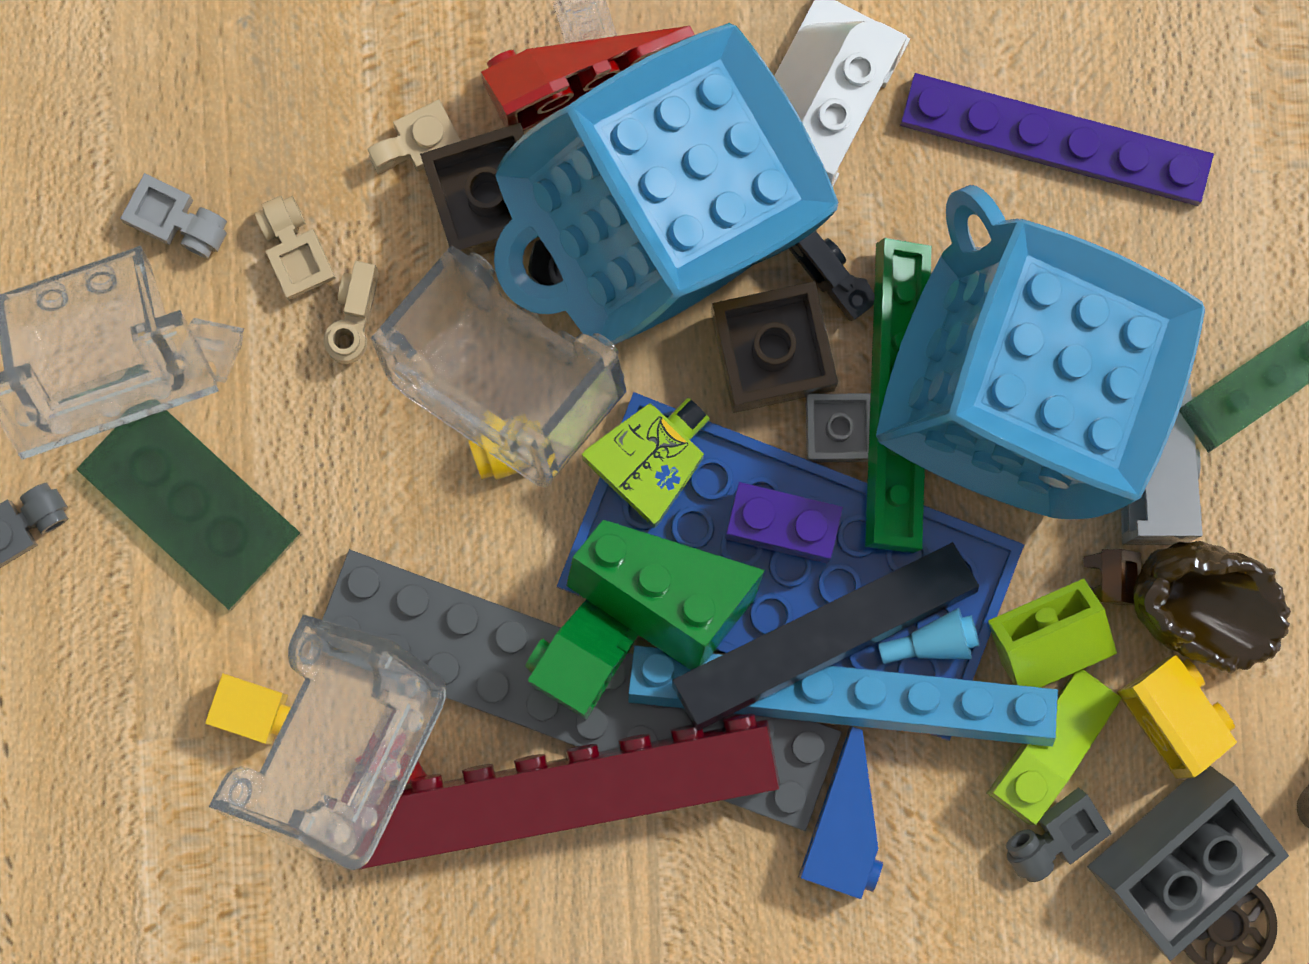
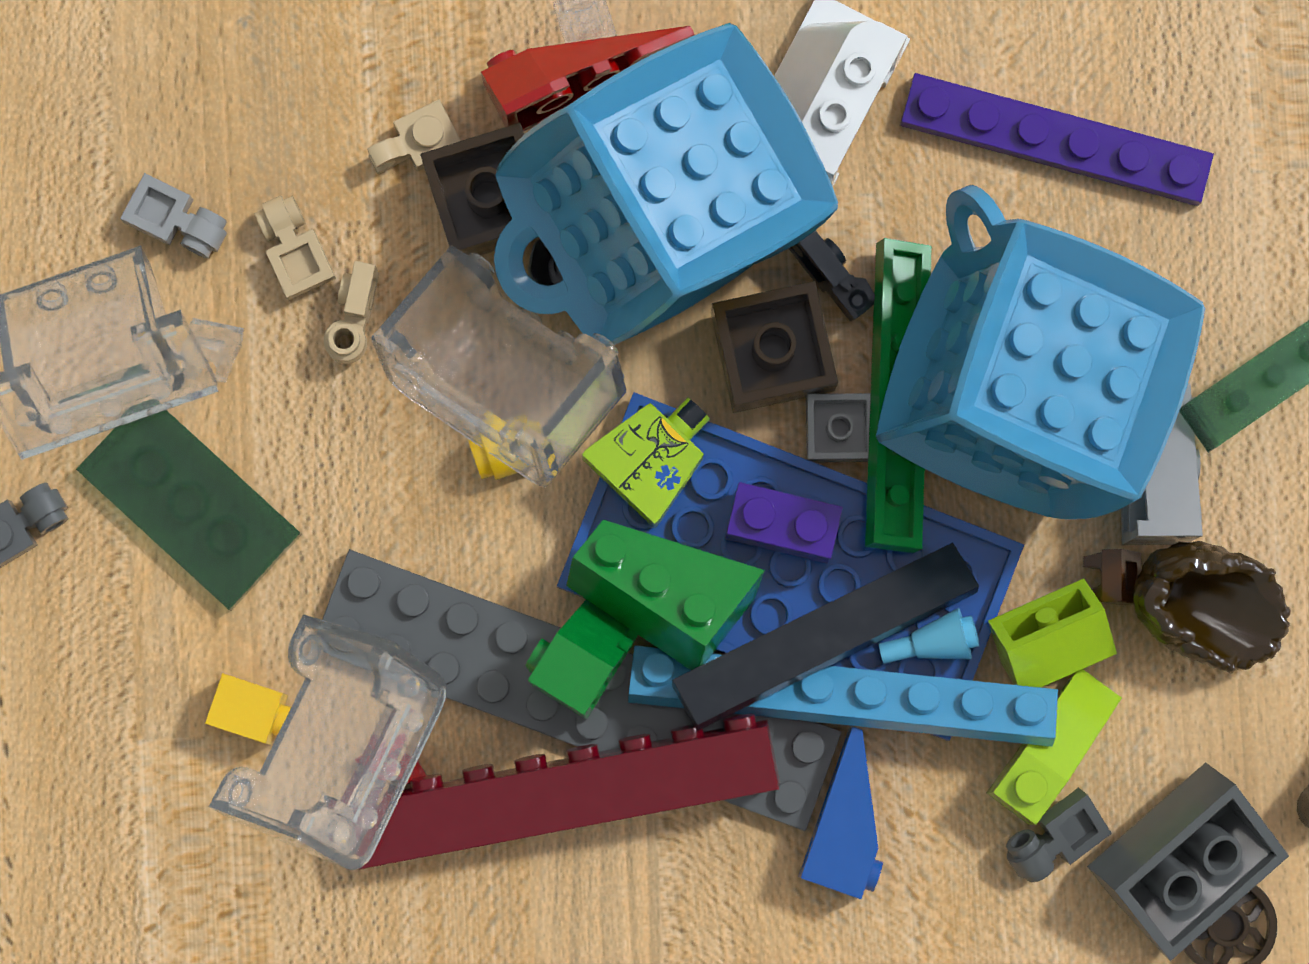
(1179, 716): yellow slope -> none

